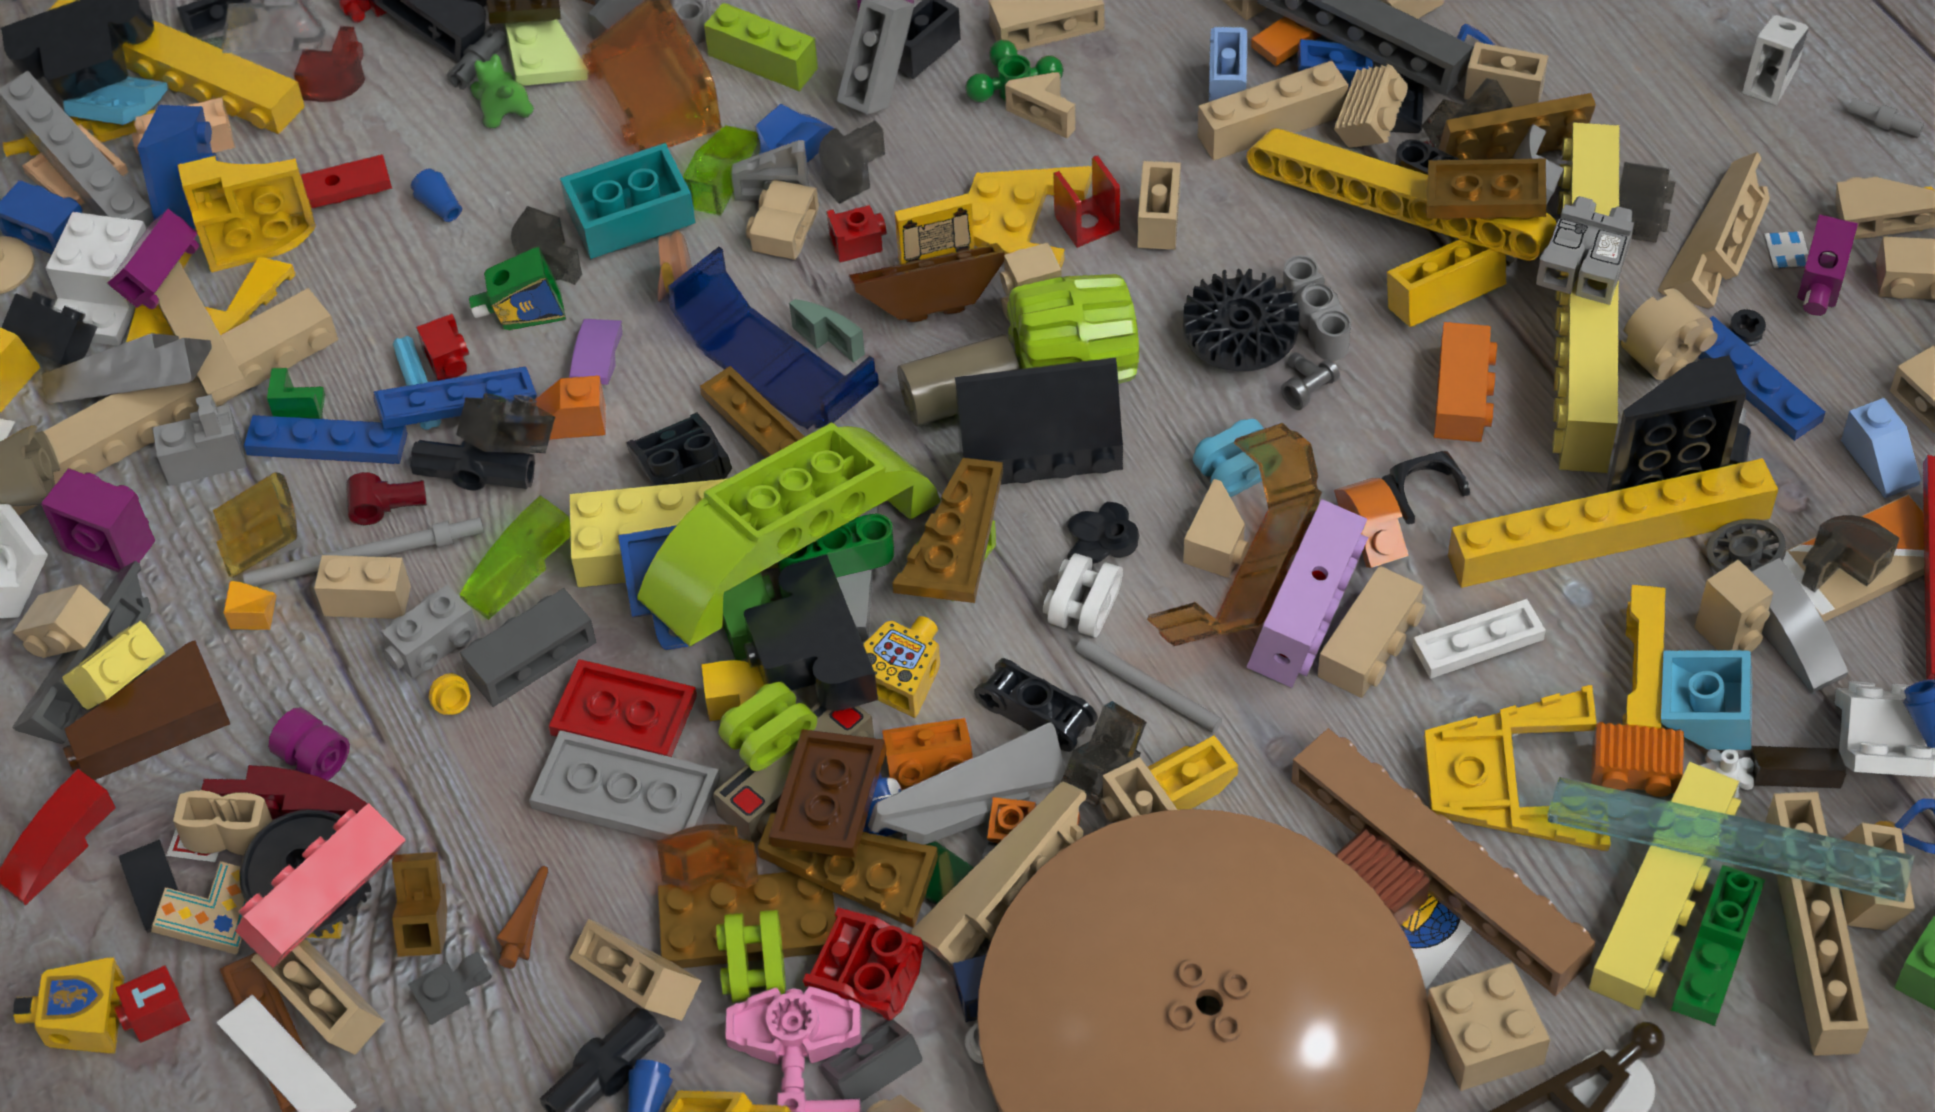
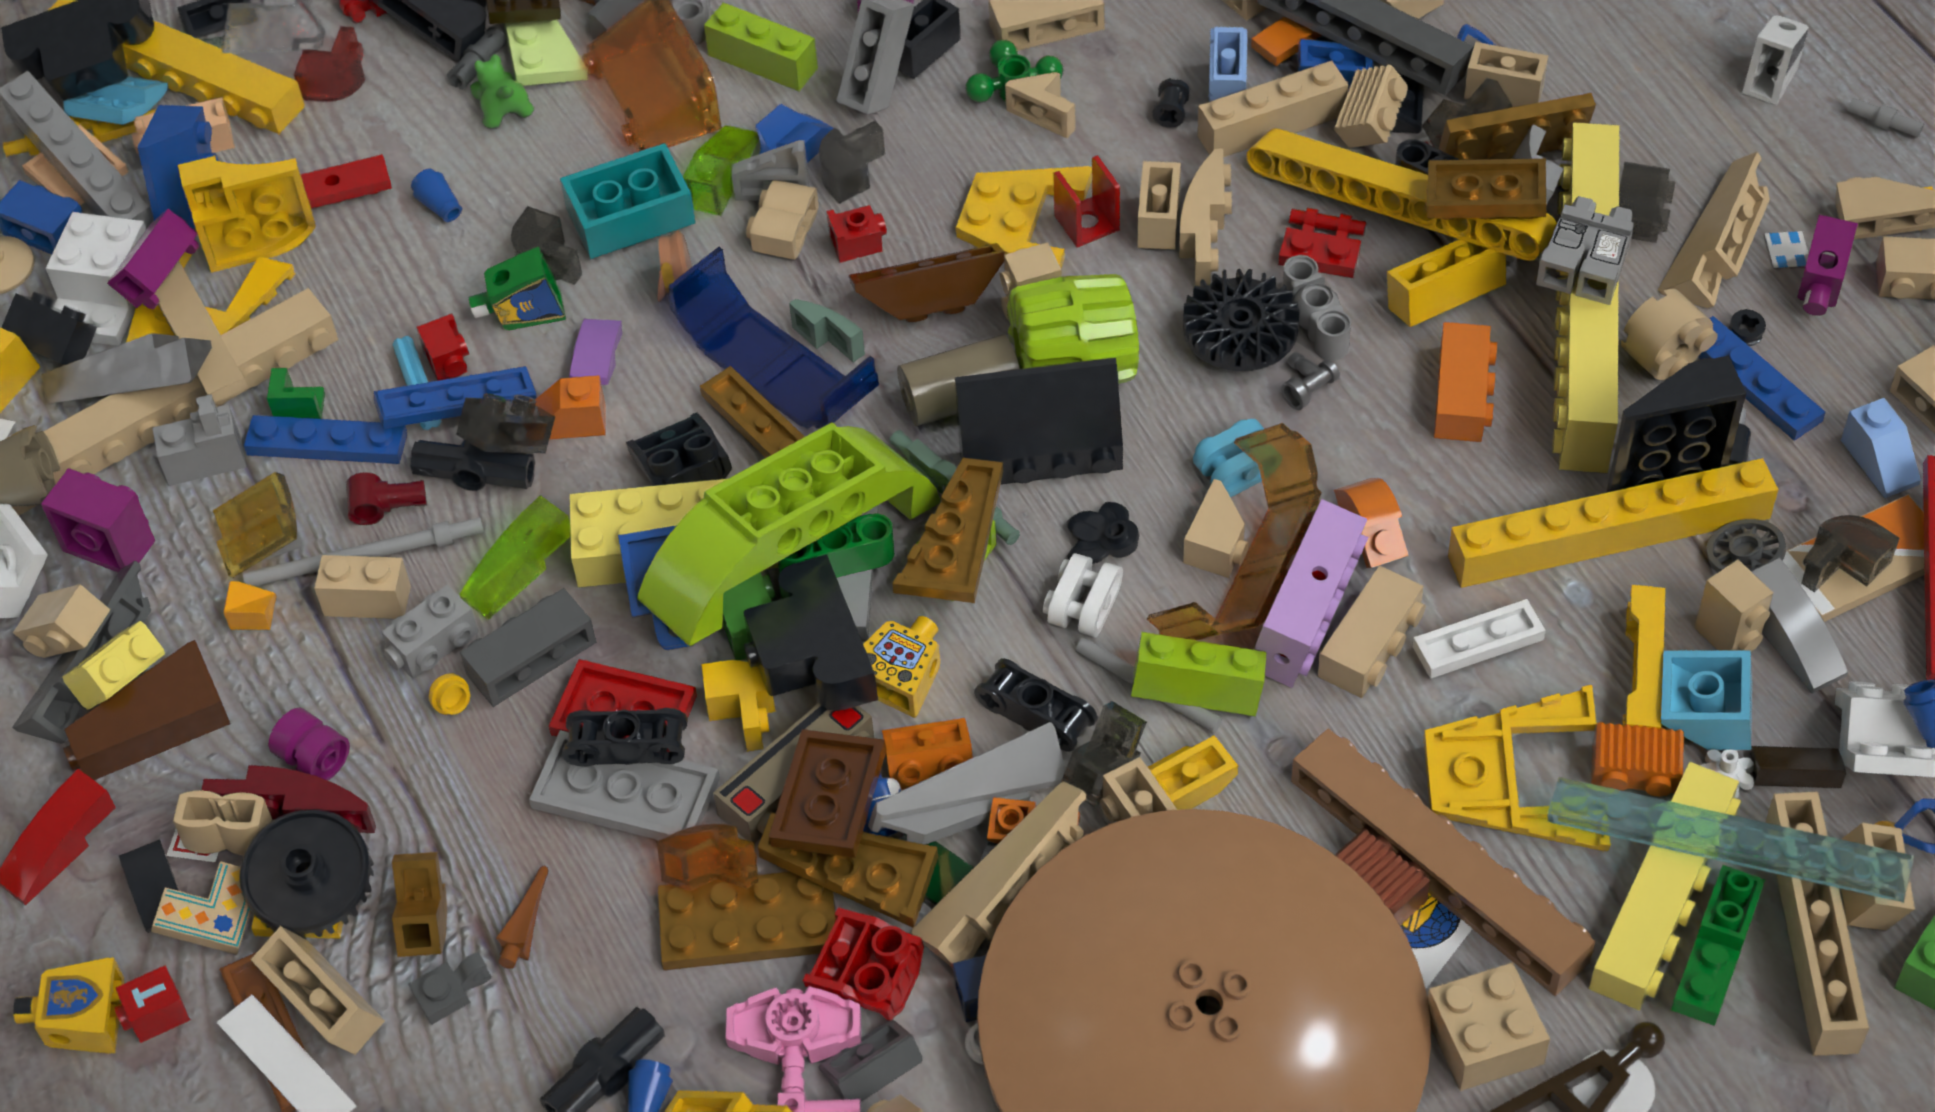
(319, 885): coral brick -> none
(635, 971): tan slope -> none
(646, 743): none -> black piece
(734, 938): lime brick -> none
(766, 725): lime brick -> none
(934, 229): tile -> none
(940, 473): none -> sand green piece
(1173, 105): none -> black bush
(1198, 674): none -> lime brick
(1204, 215): none -> tan slope
(1333, 254): none -> red plate
(1437, 461): black helmet -> none

